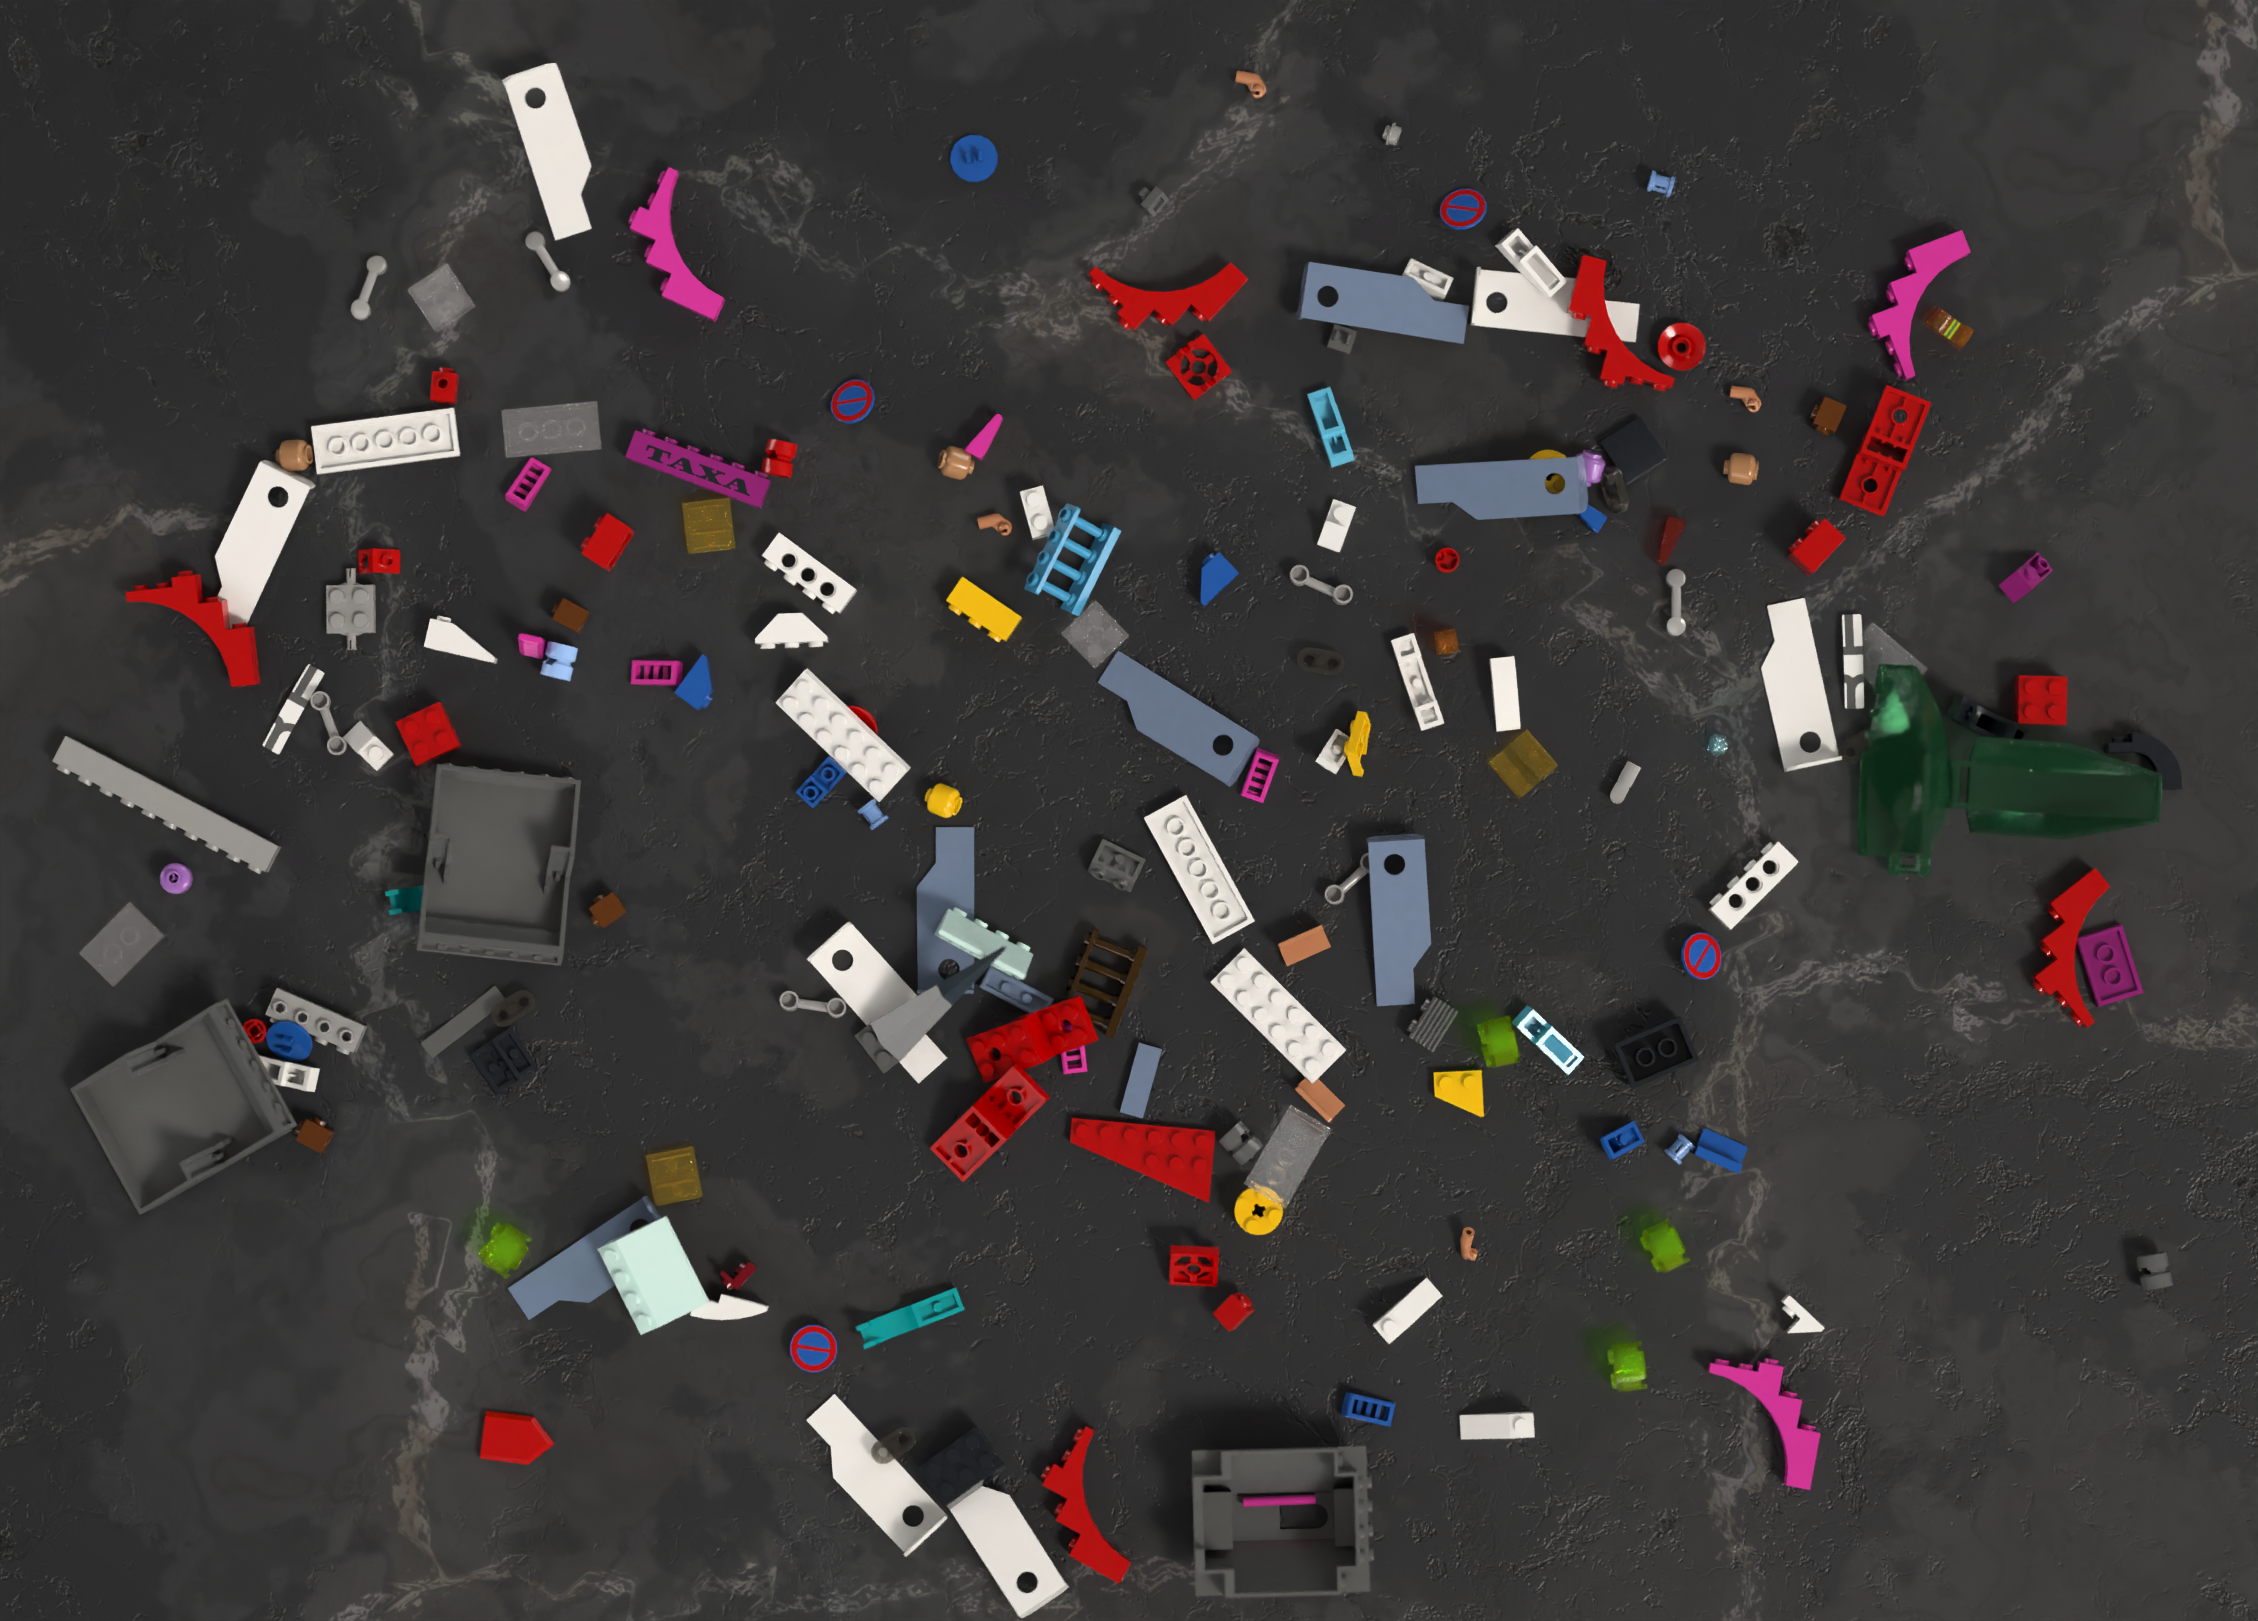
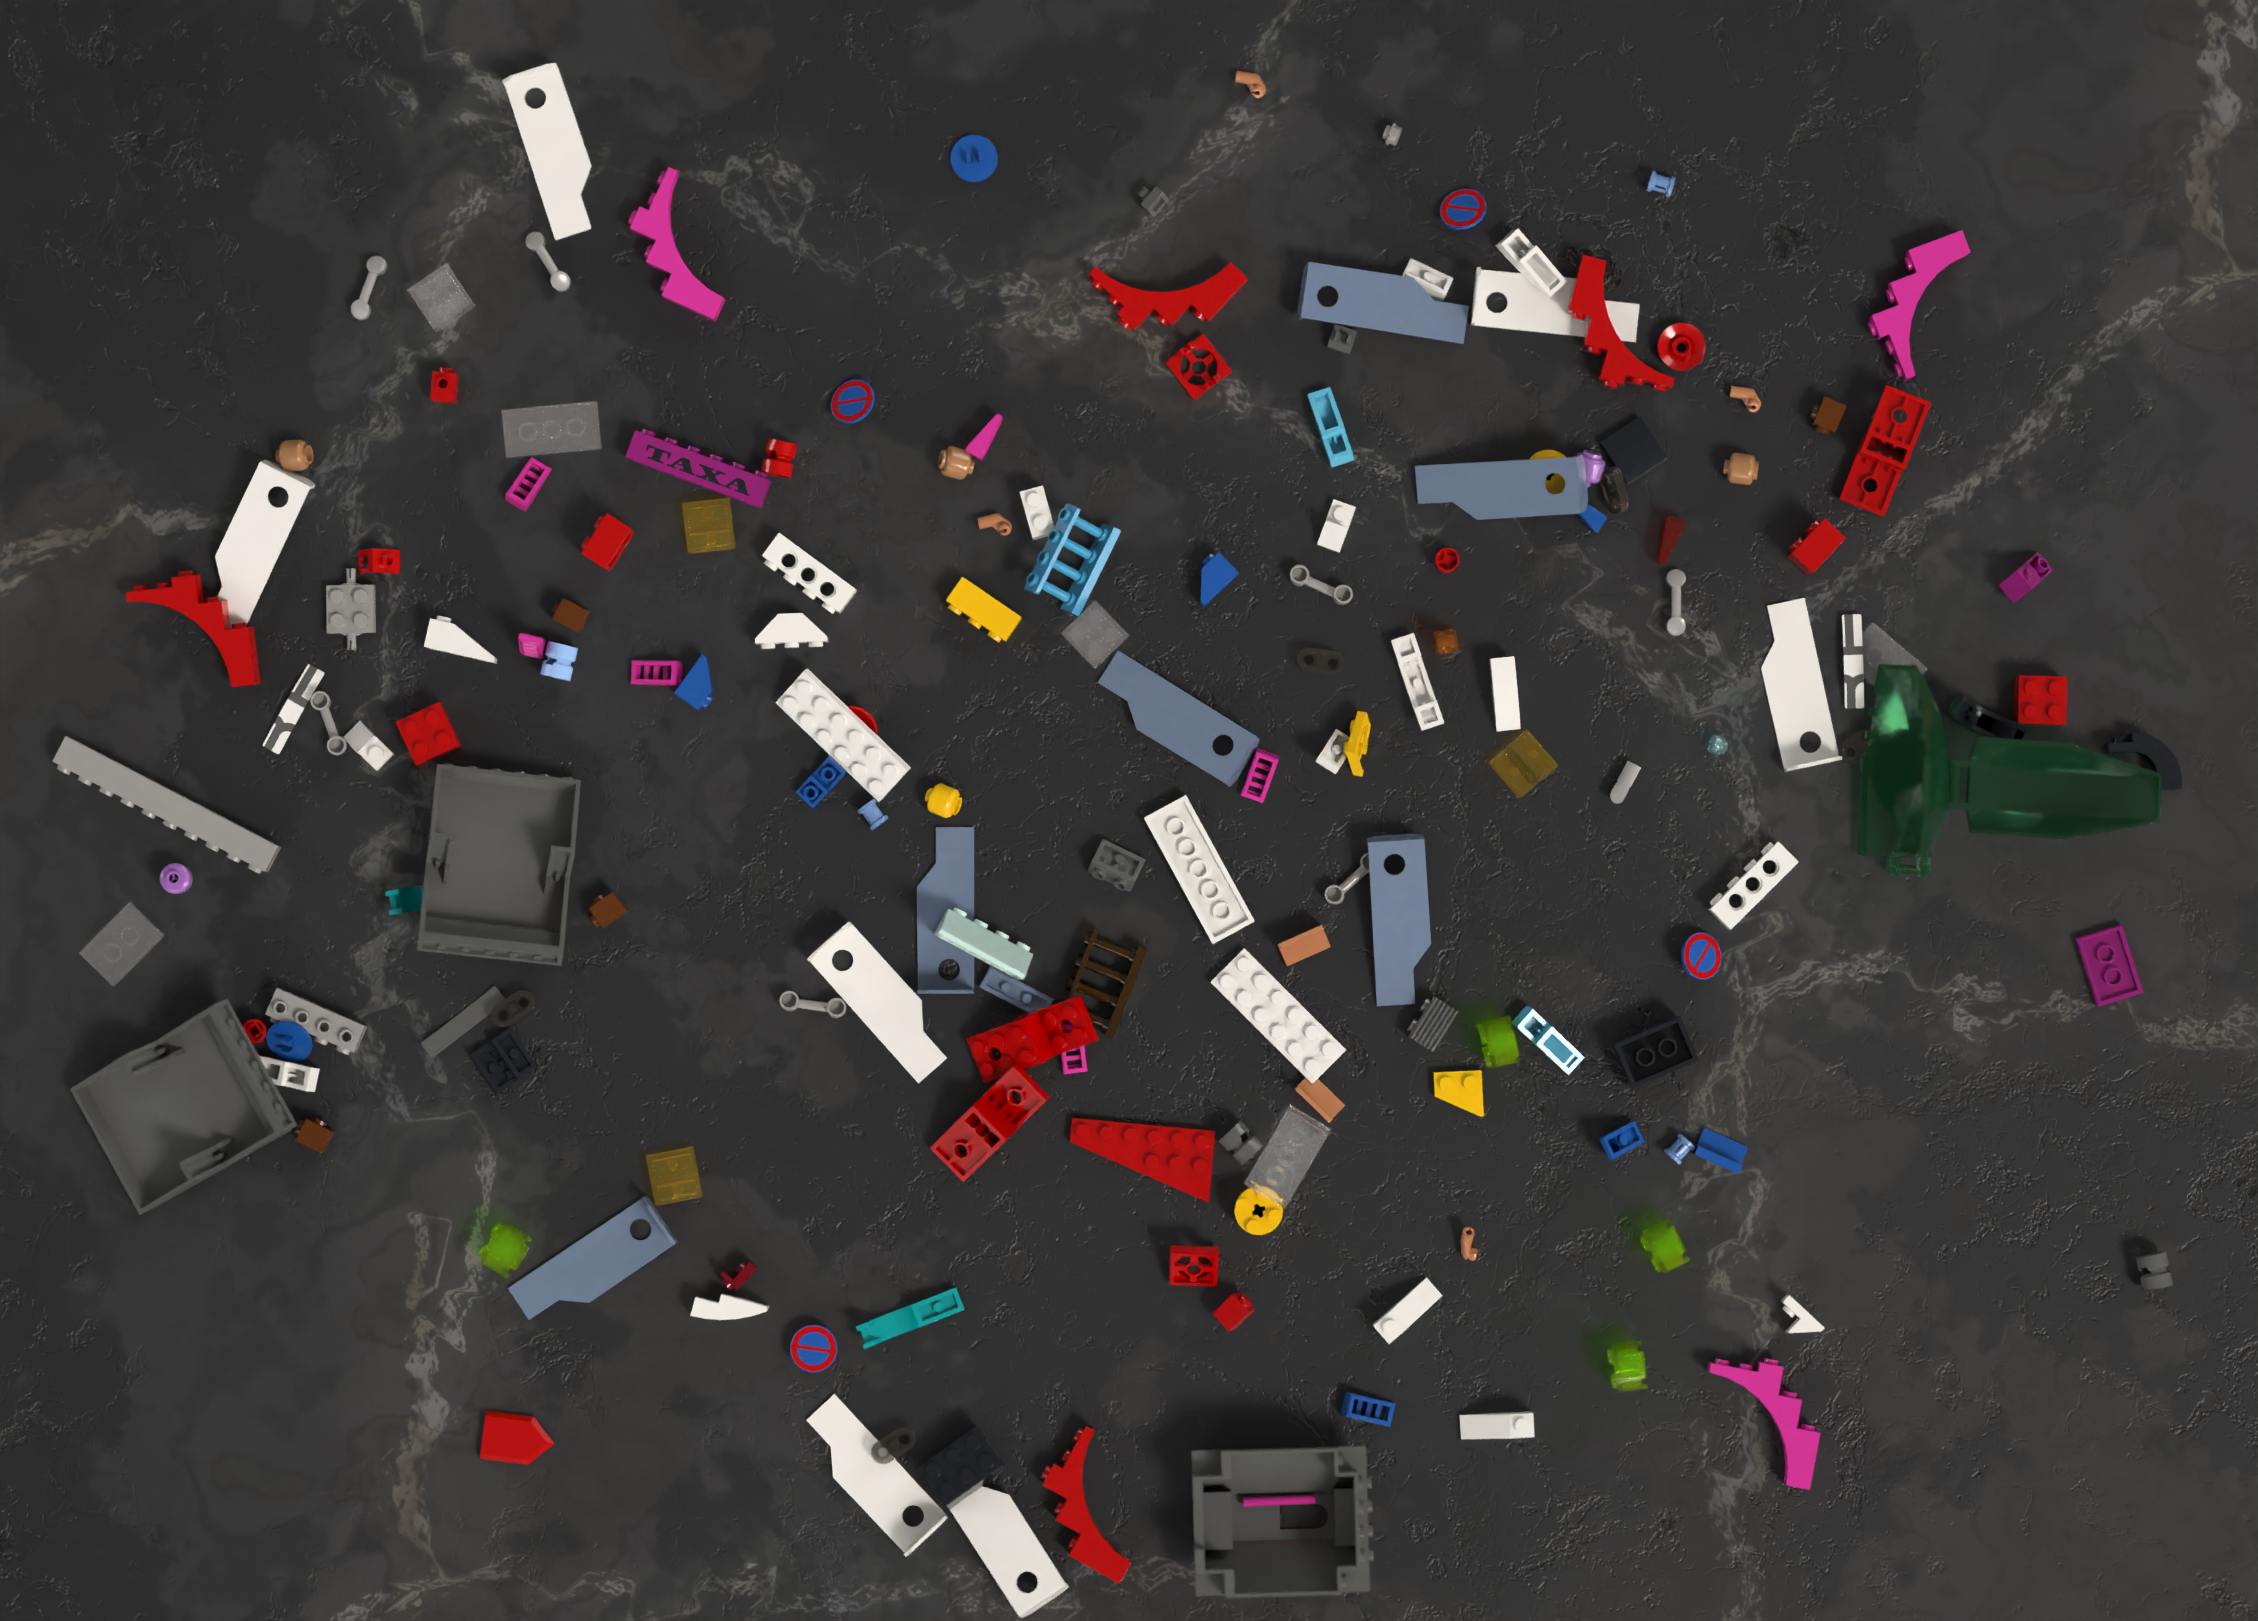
(385, 441): white plate -> none
(653, 1275): light aqua slope -> none
(900, 1030): plate -> none
(1140, 1080): sand blue tile -> none
(1949, 328): clear orange leg -> none
(2059, 975): red arch -> none

